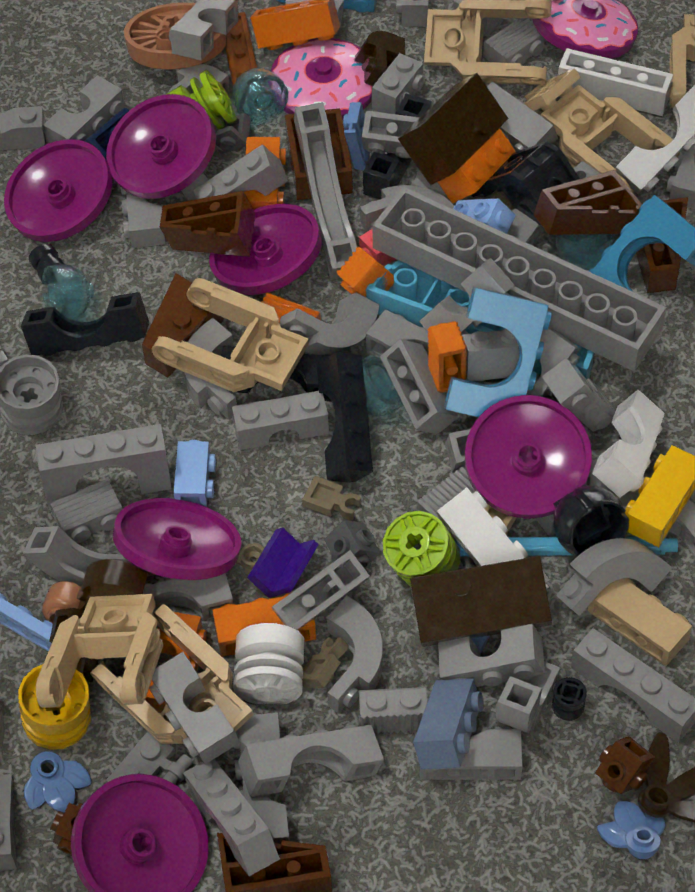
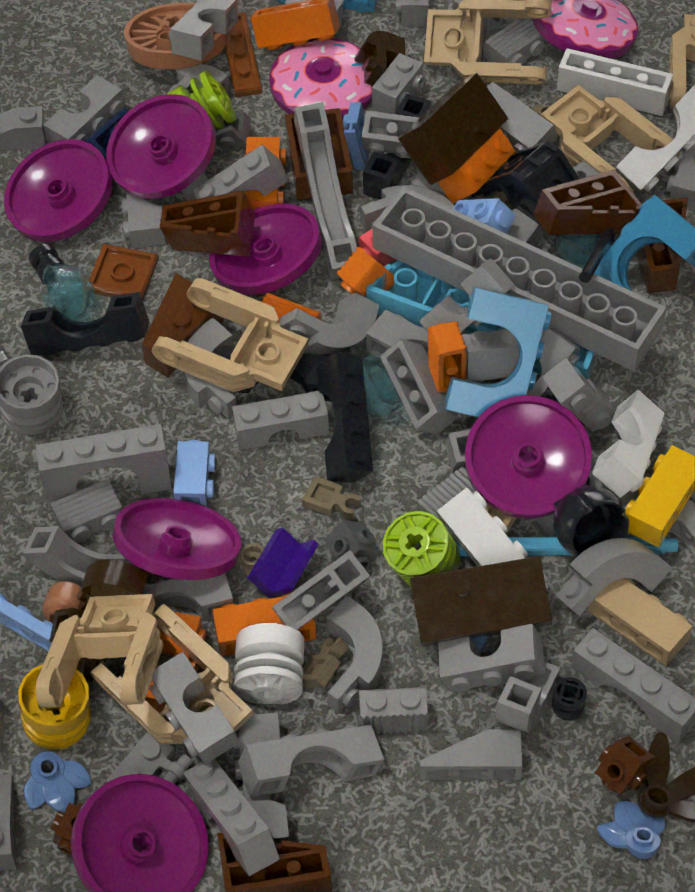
(122, 271): none -> dark orange tile
(259, 94): clear light blue cylinder -> none
(448, 724): sand blue brick -> none
(545, 94): tan plate -> none
(597, 255): none -> black bar

